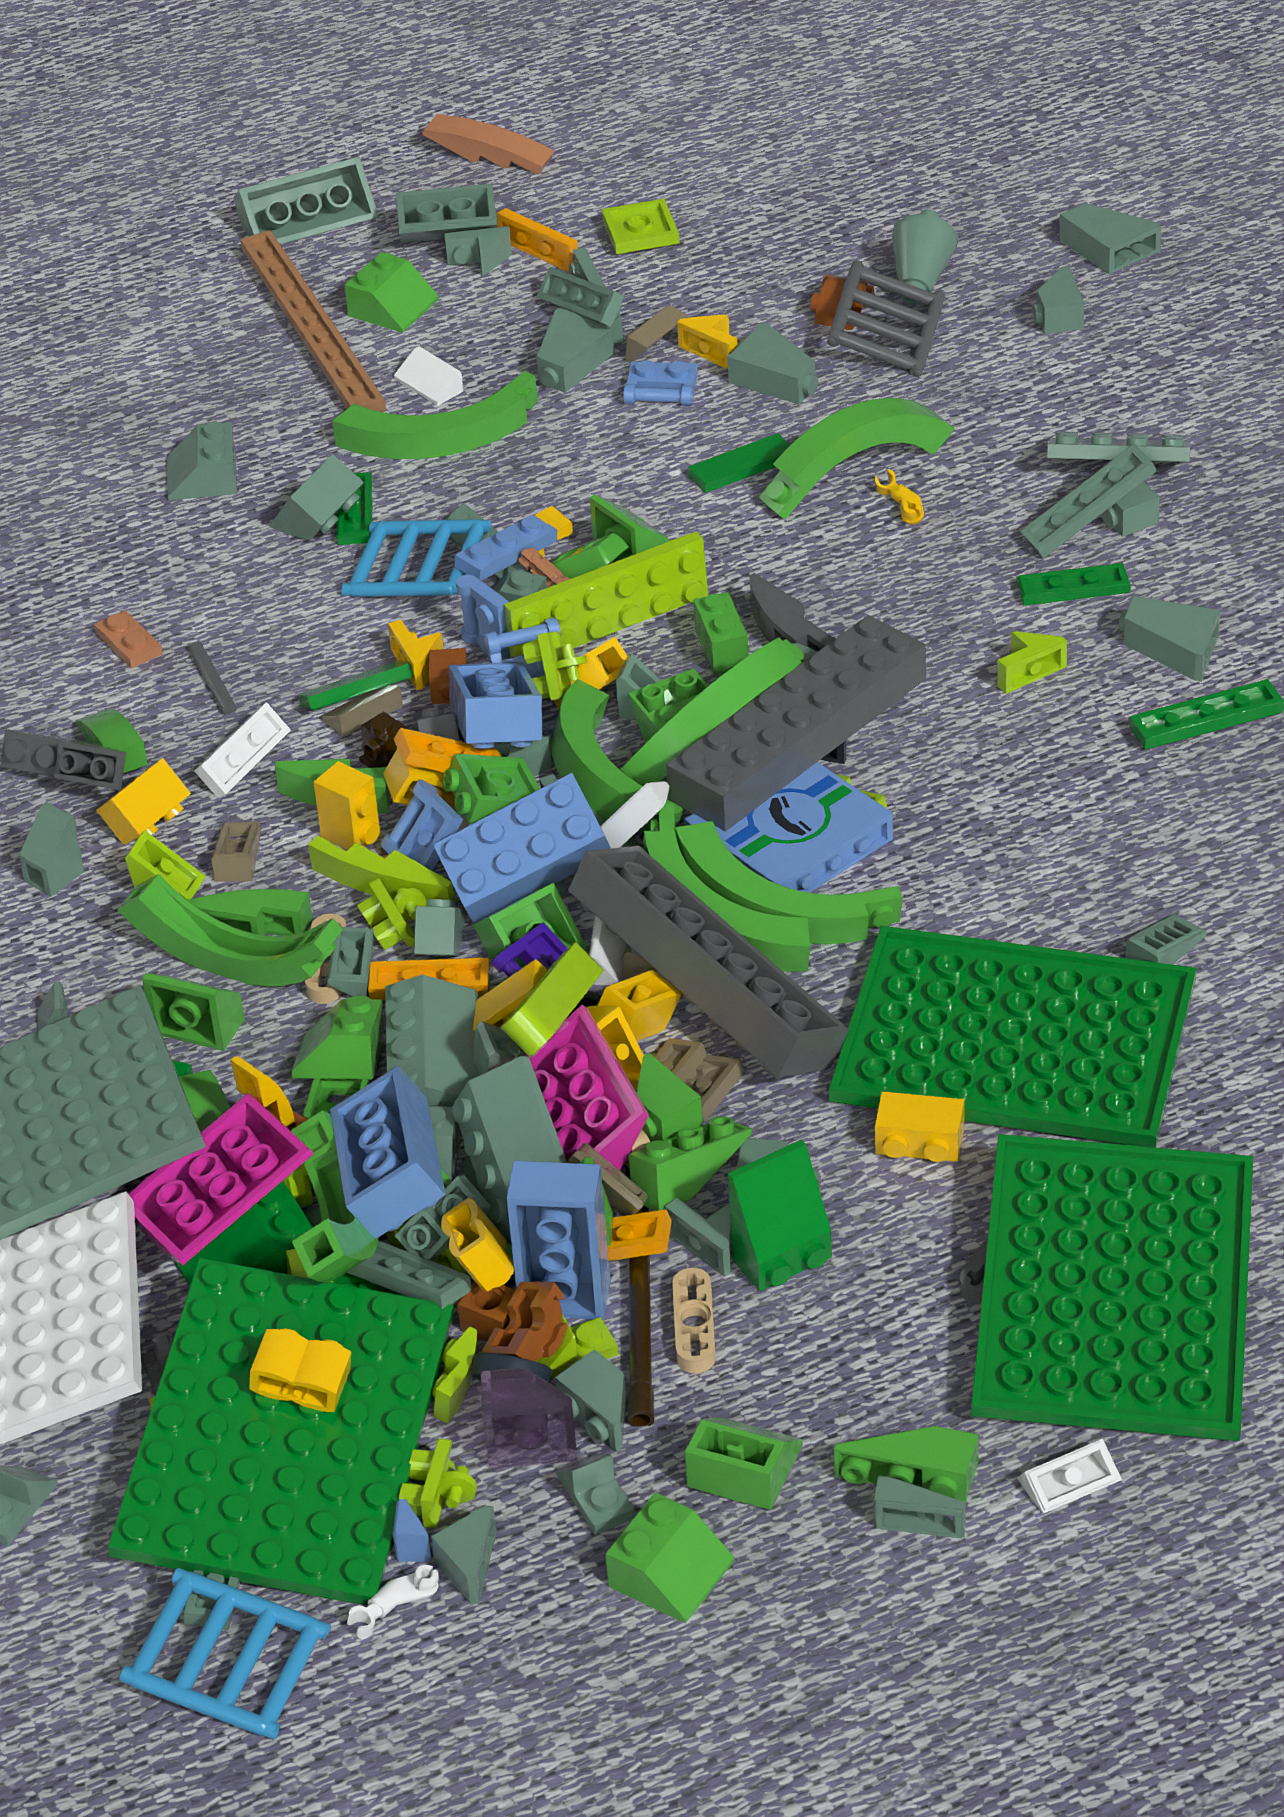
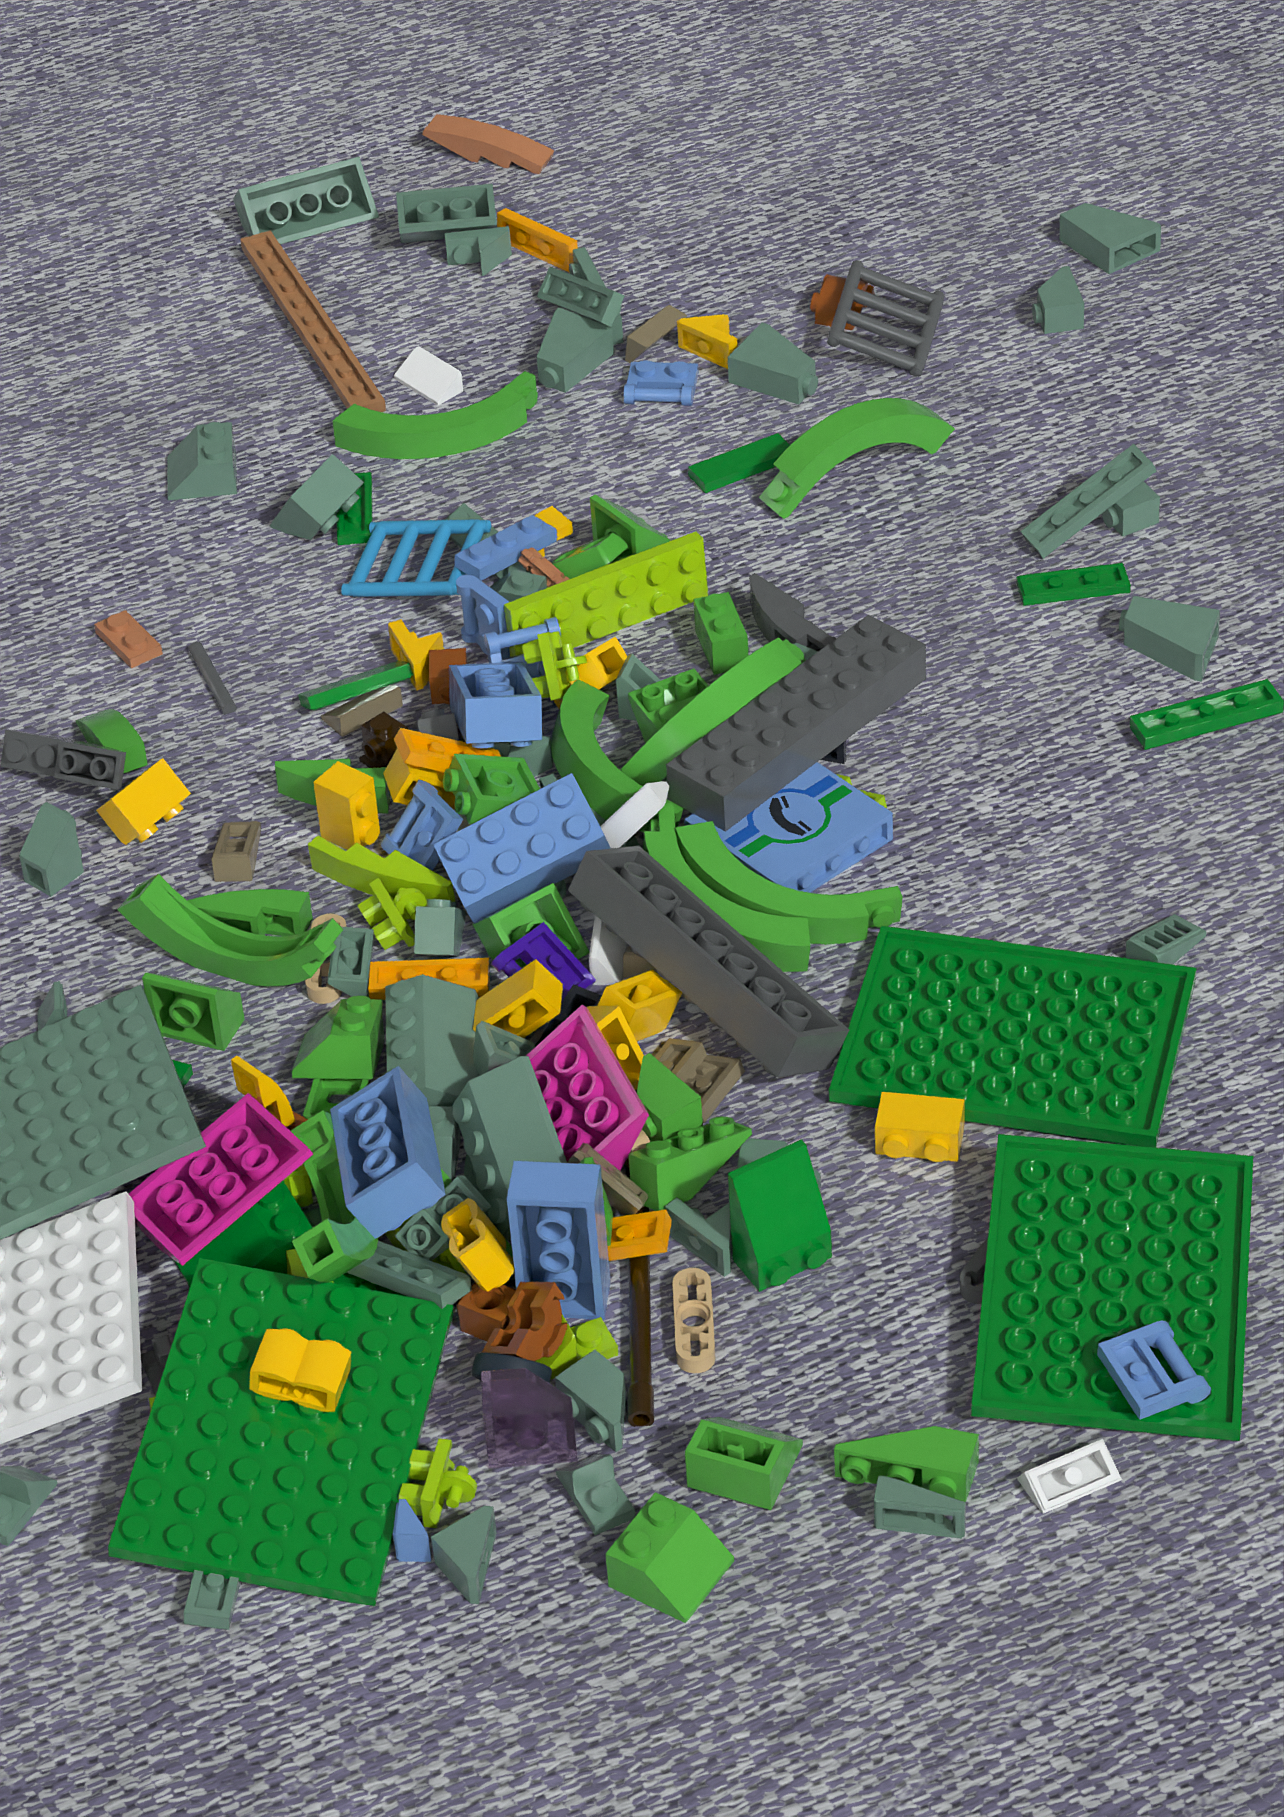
(152, 857): lime slope -> none
(204, 1097): bright green slope -> none
(224, 1706): dark azure bar -> none
(242, 750): white plate -> none
(389, 293): bright green slope -> none
(402, 1590): white arm -> none
(455, 1382): lime slope -> none
(552, 999): lime beam -> none
(640, 226): lime plate -> none
(910, 503): yellow arm -> none
(922, 249): sand green cone -> none
(1030, 659): lime slope -> none
(1104, 447): sand green plate -> none
(1142, 1375): none -> medium blue plate

